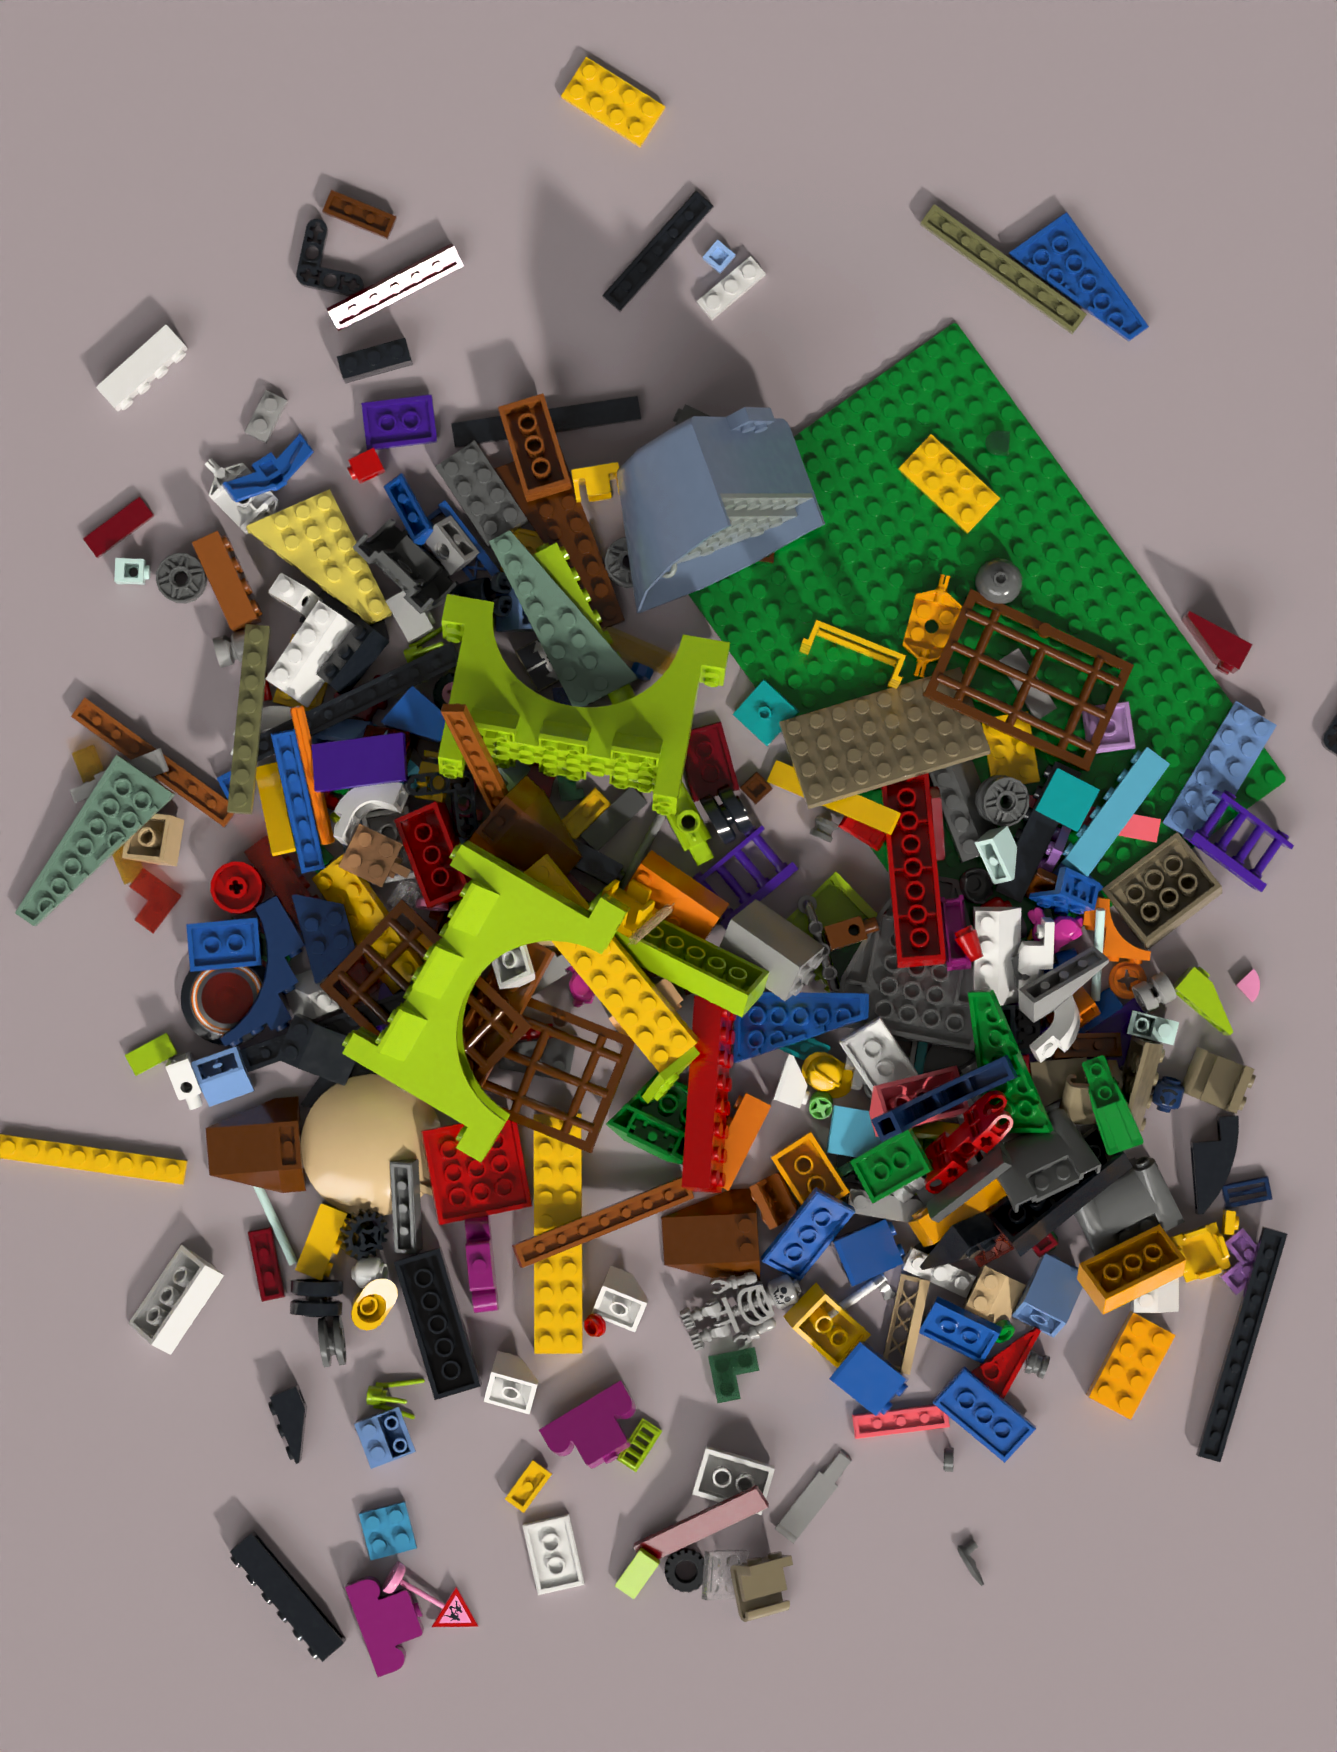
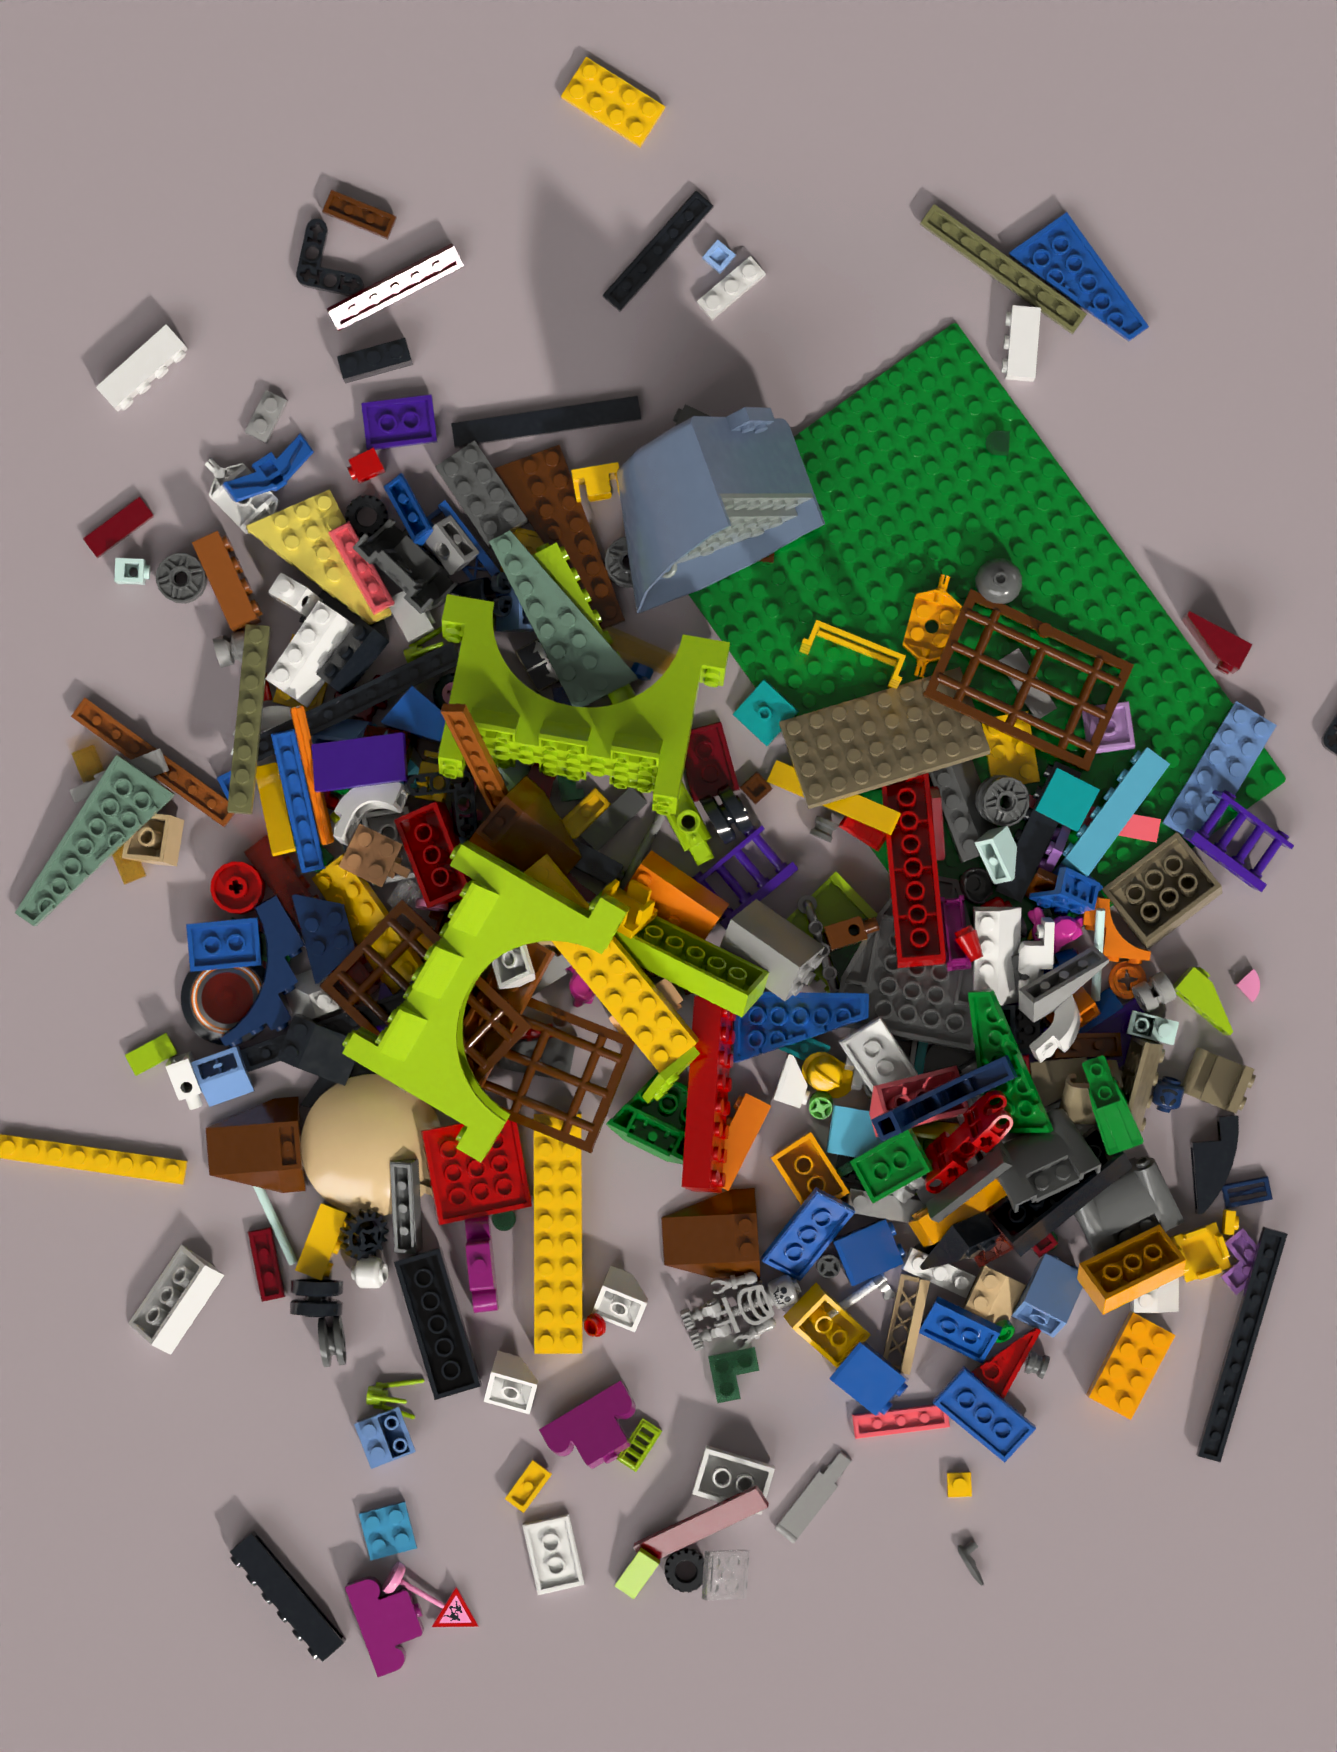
(160, 899): clear red tile -> none
(291, 1413): black slope -> none
(362, 572): none -> coral tile
(366, 501): none -> black tyre
(373, 1303): yellow piece -> none
(504, 1221): none -> clear green tile
(535, 447): dark orange brick -> none
(601, 1222): dark orange plate -> none
(650, 920): tan piece -> none
(759, 1585): dark tan piece -> none
(773, 1200): dark orange bracket -> none
(831, 1268): none -> dark grey wheel
(948, 1459): dark grey tile -> none
(949, 483): yellow plate -> none
(959, 1484): none -> yellow plate
(1021, 343): none -> white brick

